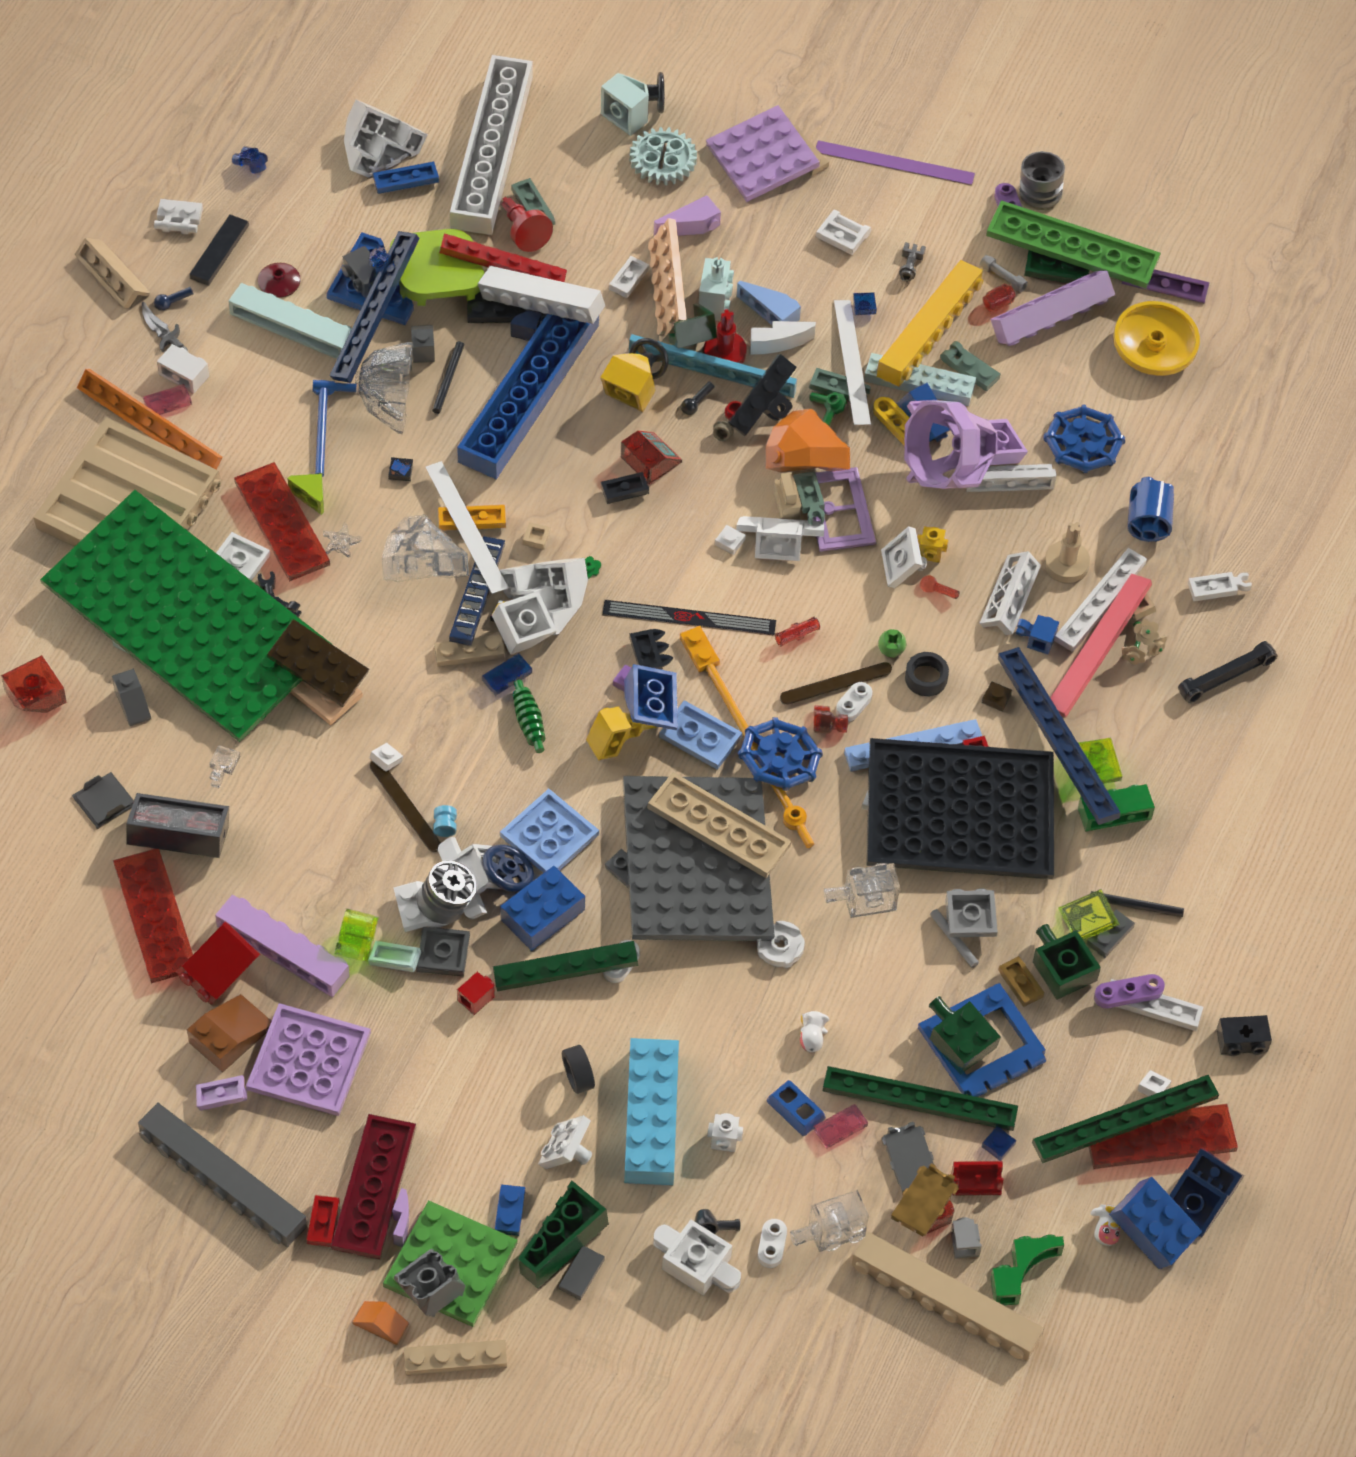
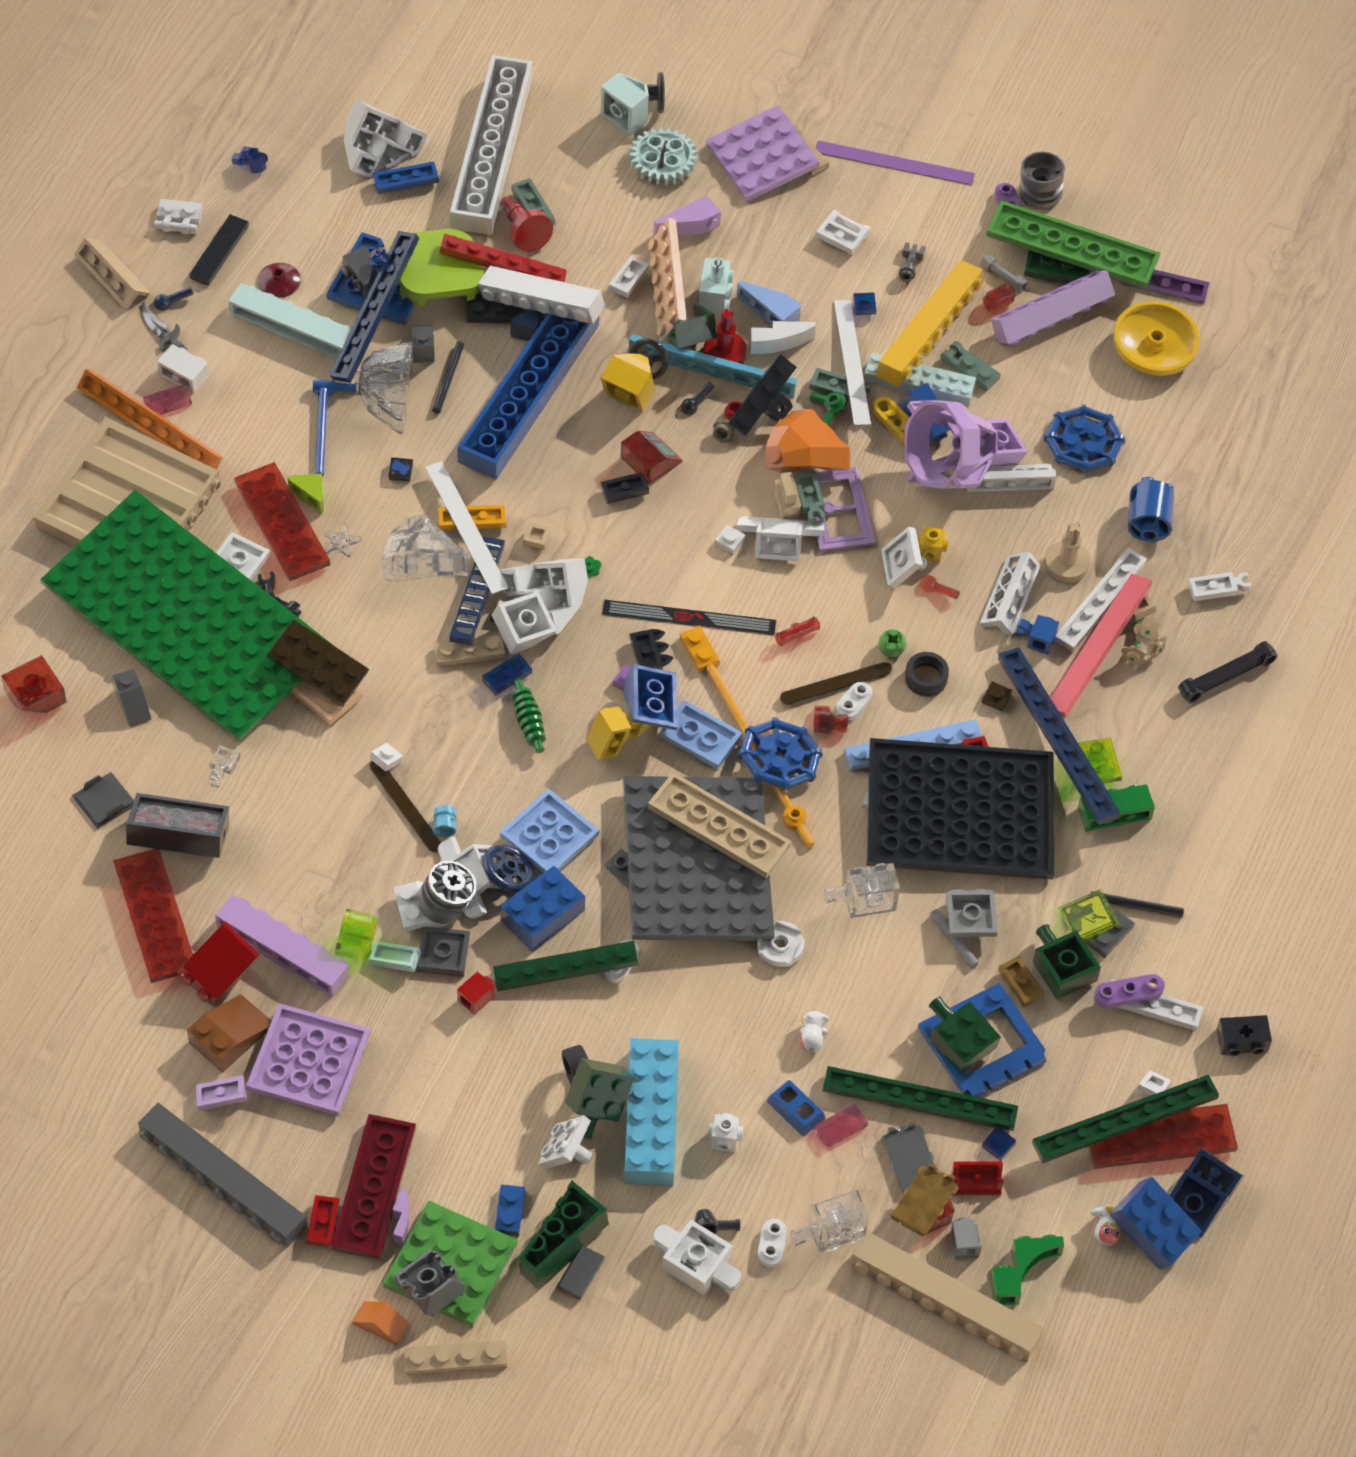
(599, 1092): none -> dark green brick

